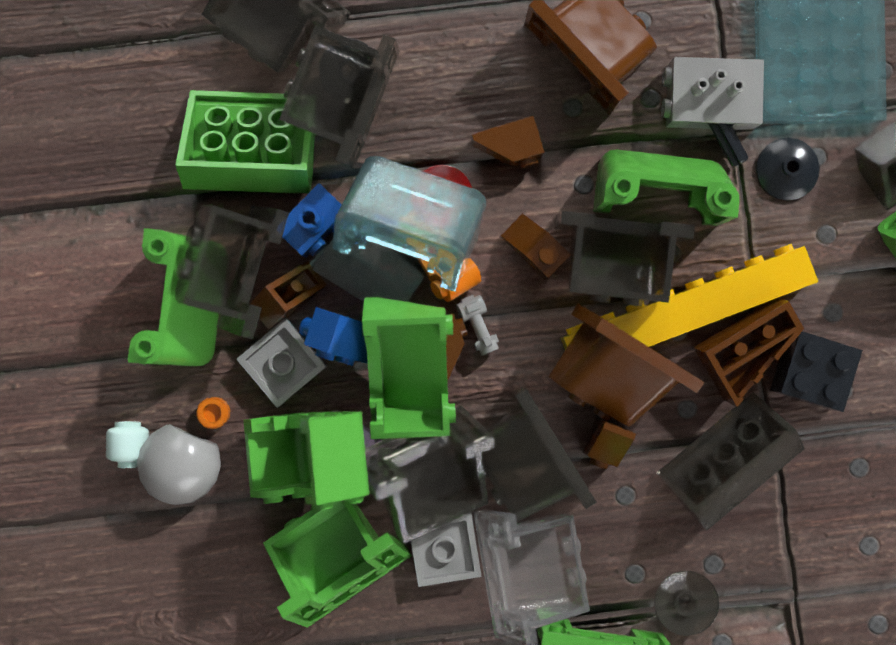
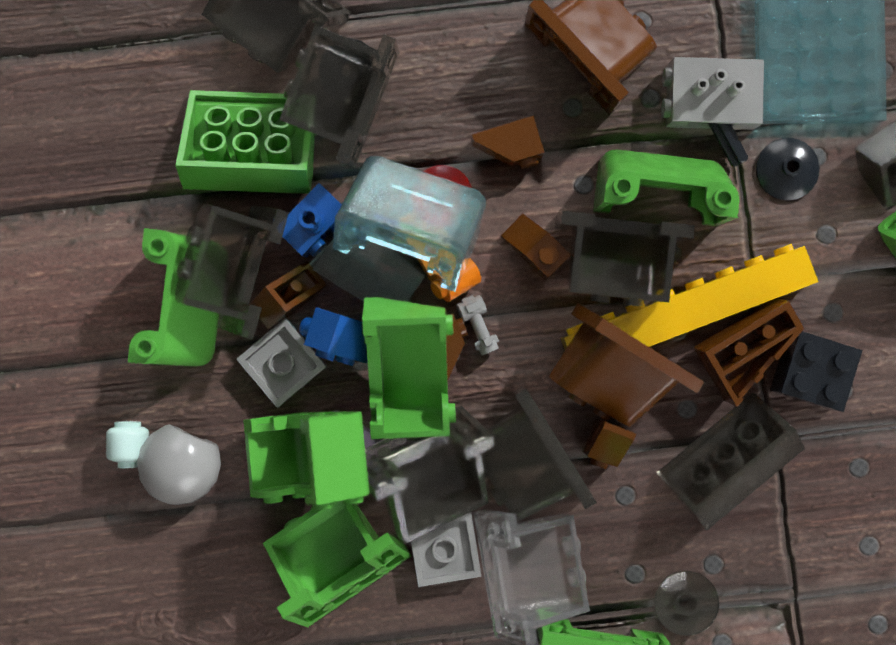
(213, 412): orange tile -> none

